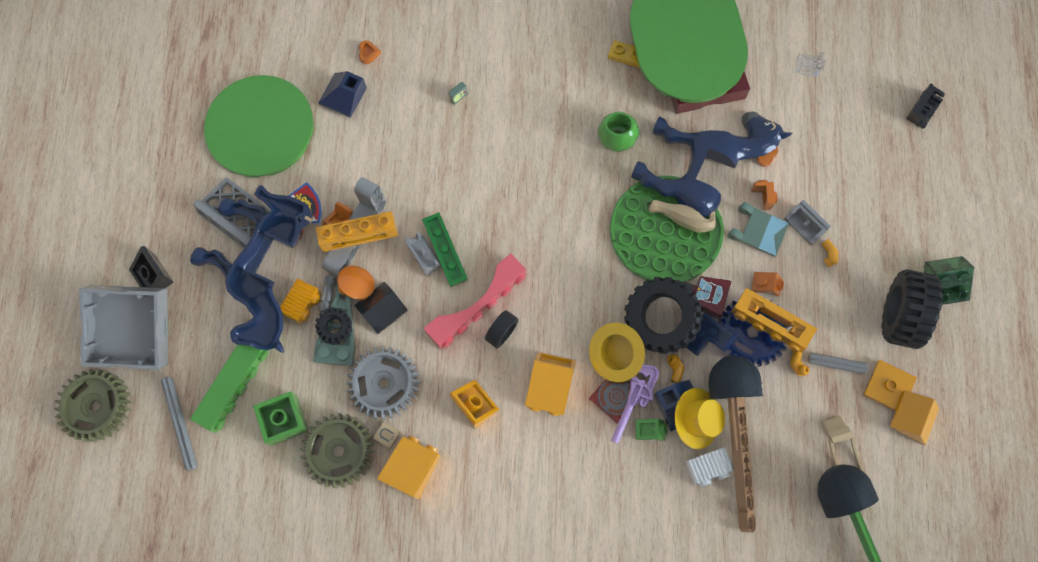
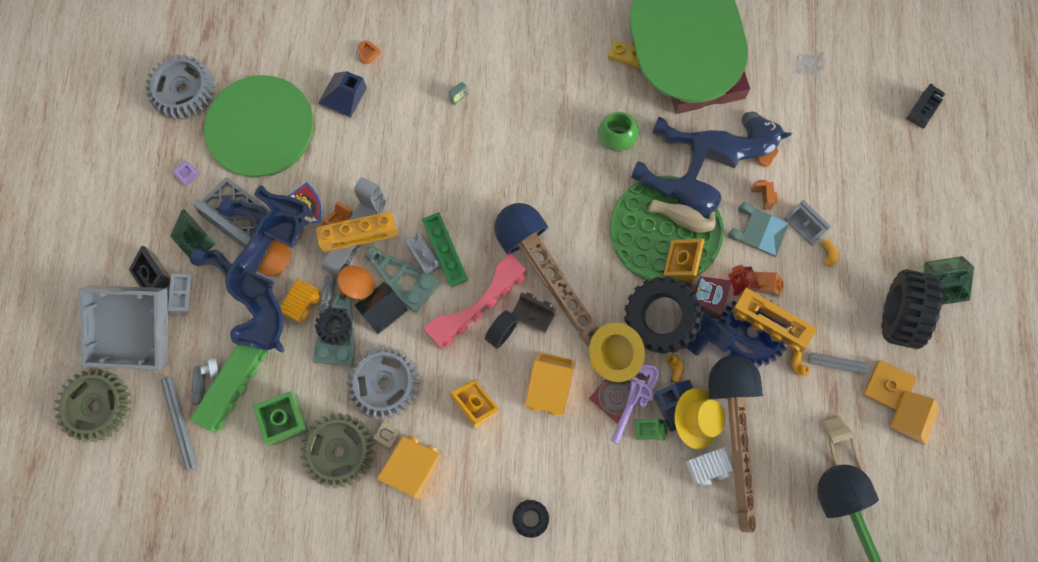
(175, 75): none -> light grey gear
(179, 293): none -> light grey hinge
(186, 173): none -> lavender tile
(190, 234): none -> clear green slope
(197, 386): none -> light grey axle
(210, 368): none -> white tile
(275, 260): none -> orange dish
(418, 293): none -> sand green plate
(519, 228): none -> piece
(534, 312): none -> dark brown bracket
(542, 512): none -> black tyre
(684, 259): none -> light orange slope
(743, 278): none -> clear red brick

